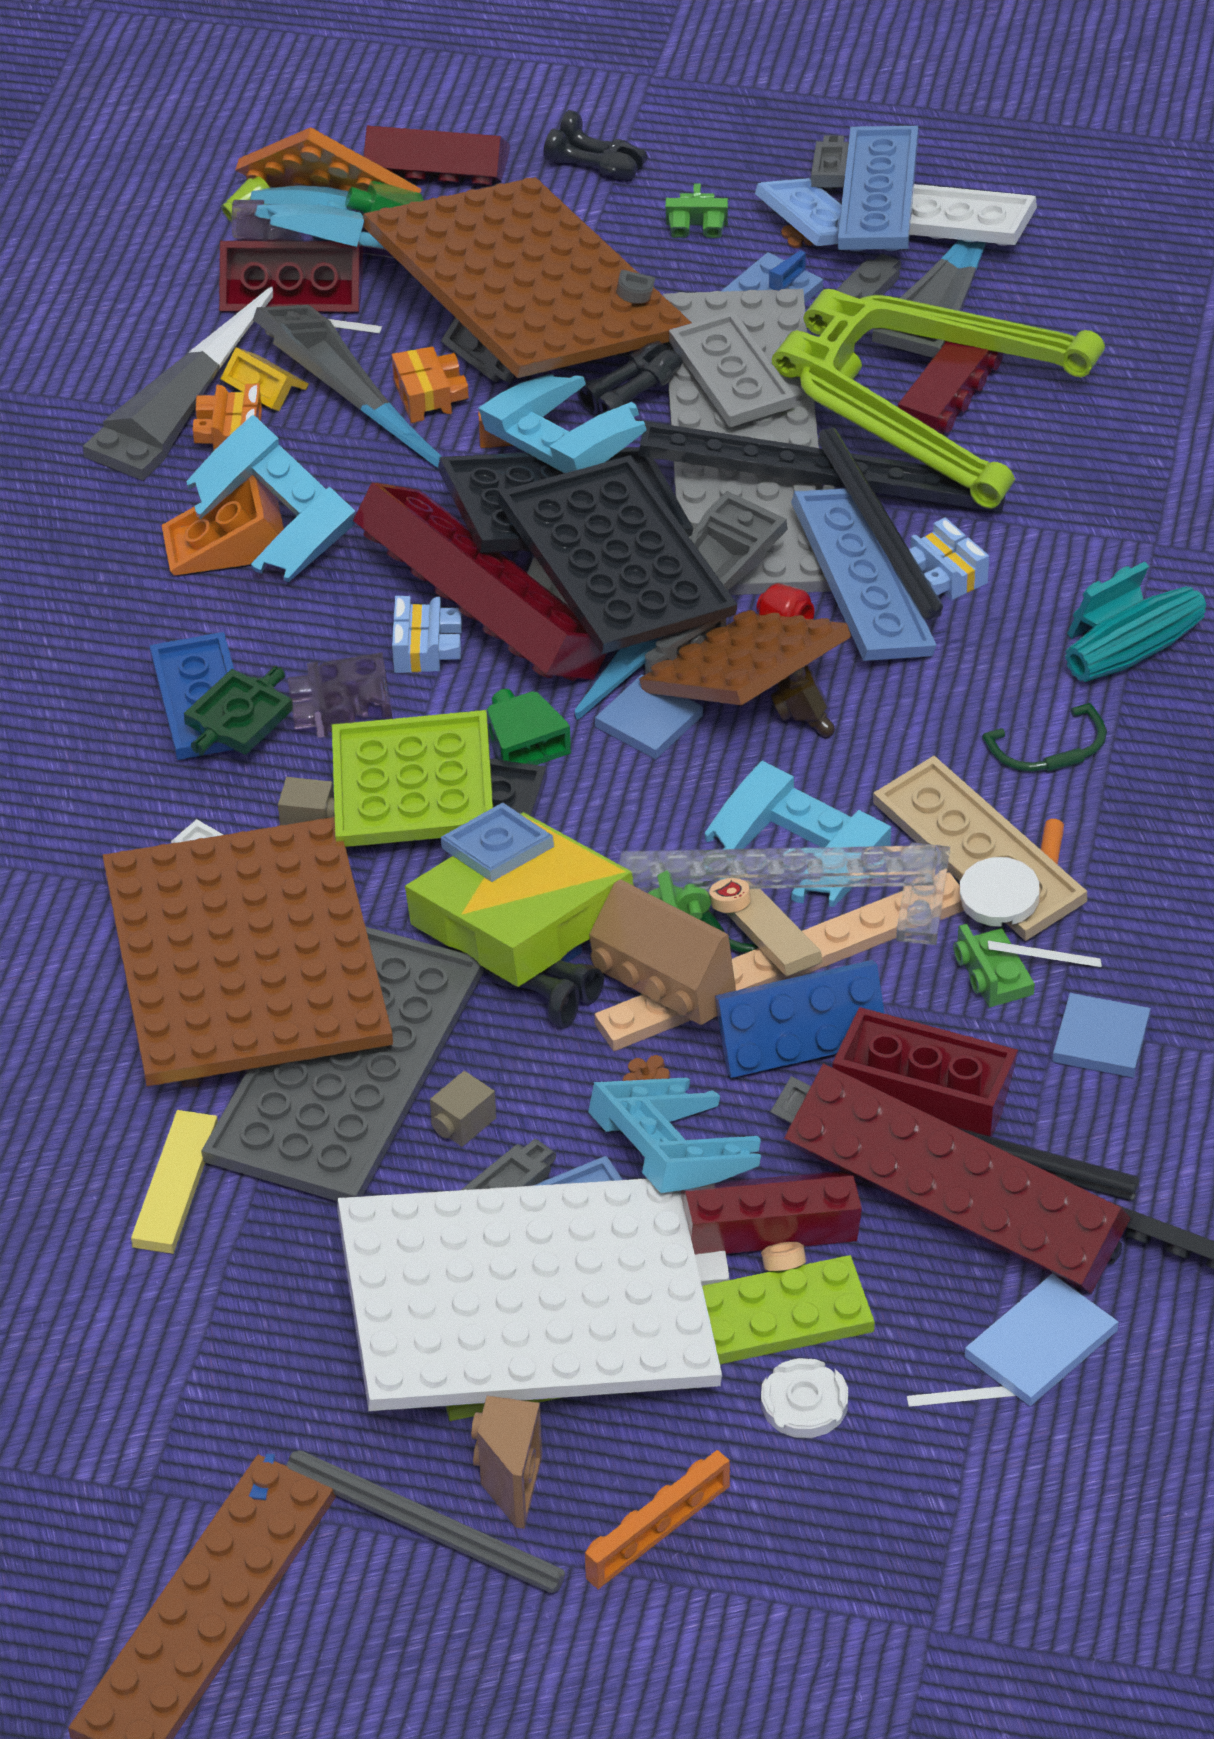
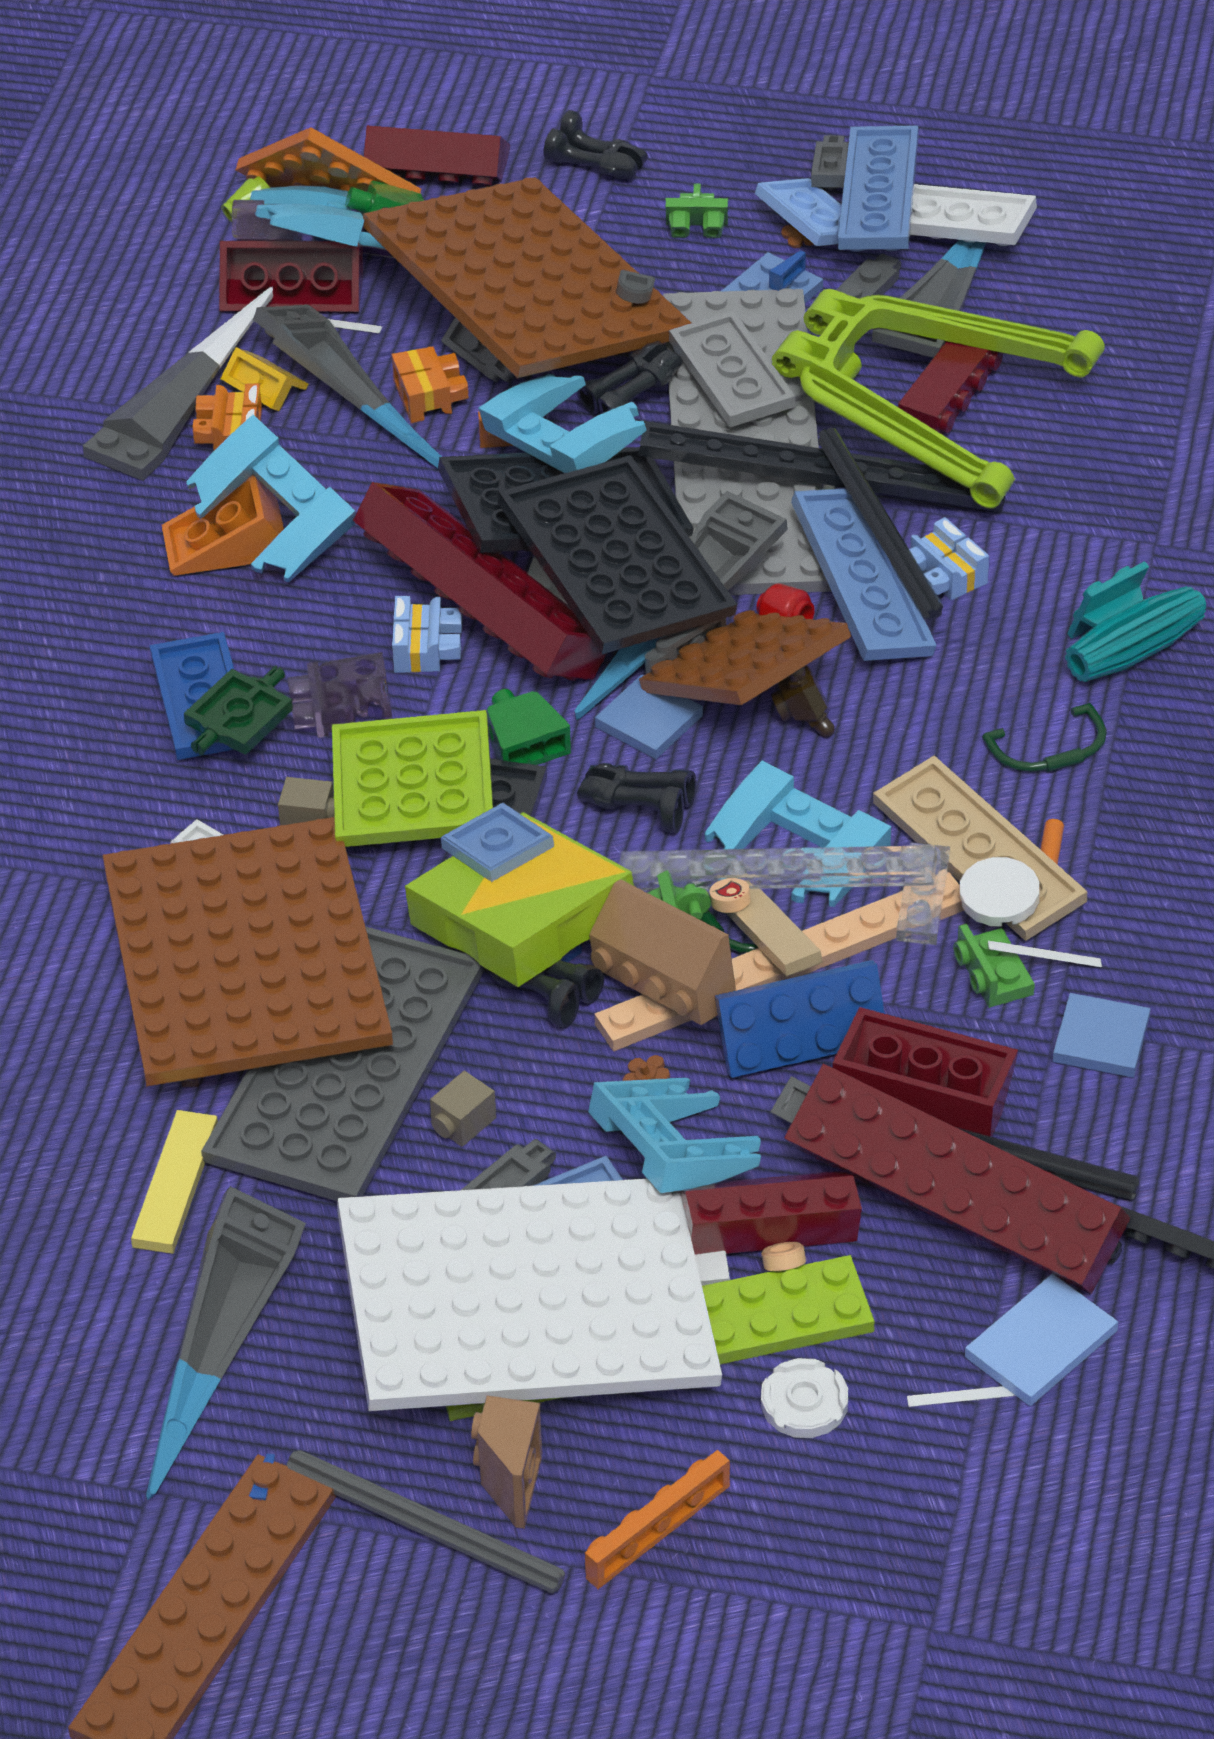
(237, 1274): none -> dark grey plate
(663, 791): none -> black piece

